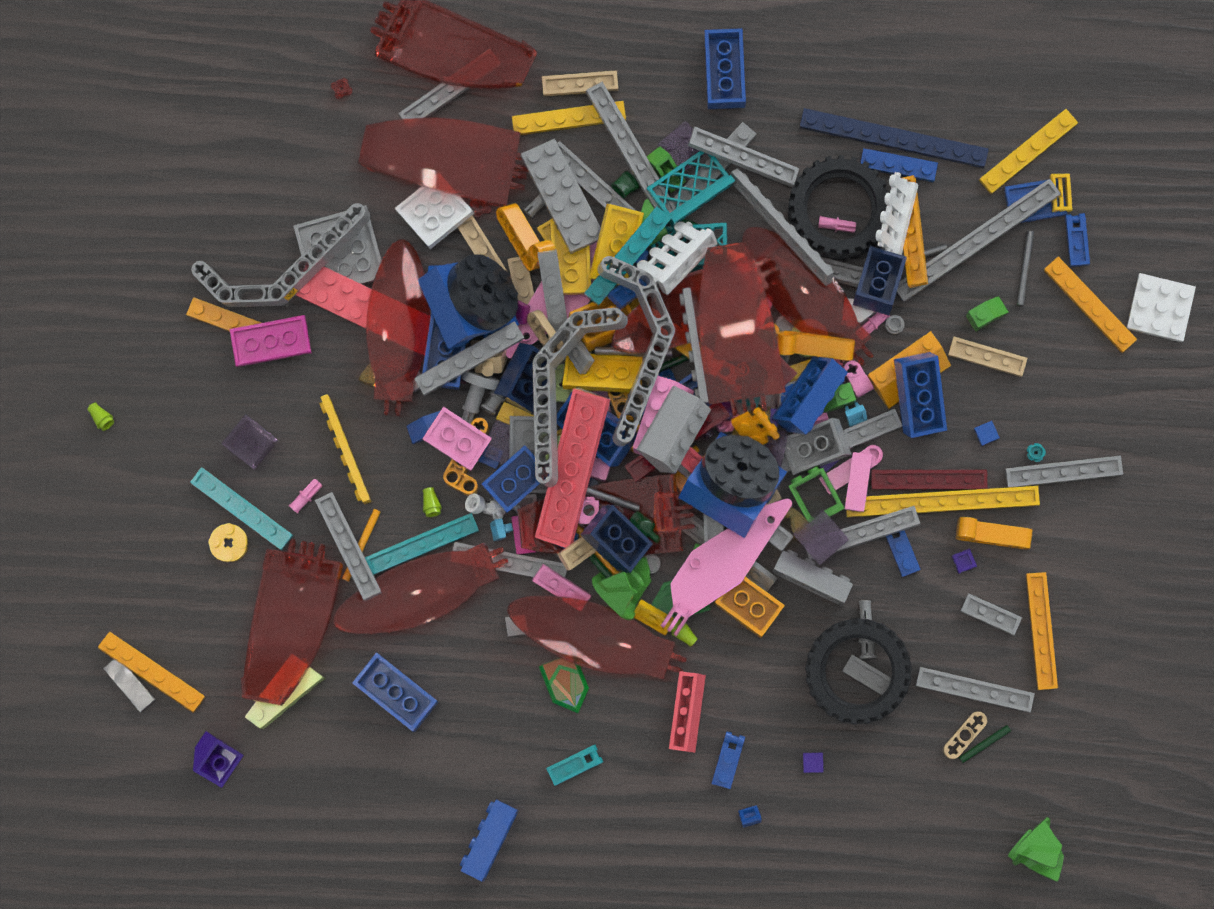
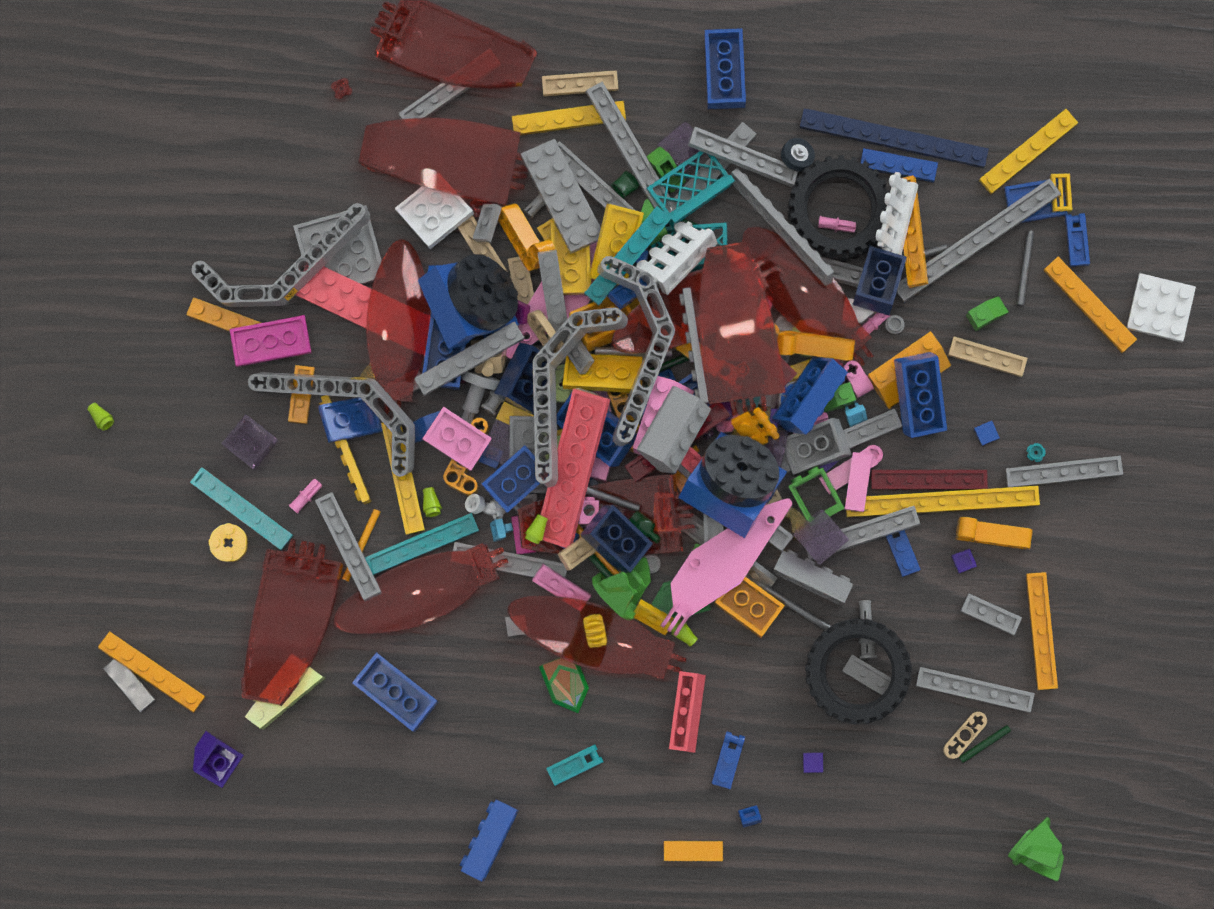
(300, 403): none -> light orange tile
(348, 419): none -> blue tile
(358, 390): none -> light grey beam
(405, 491): none -> yellow plate
(487, 222): none -> light grey plate
(536, 530): none -> lime cone
(595, 630): none -> yellow gear
(693, 850): none -> light orange tile
(797, 154): none -> black wheel
(797, 608): none -> flat silver bar

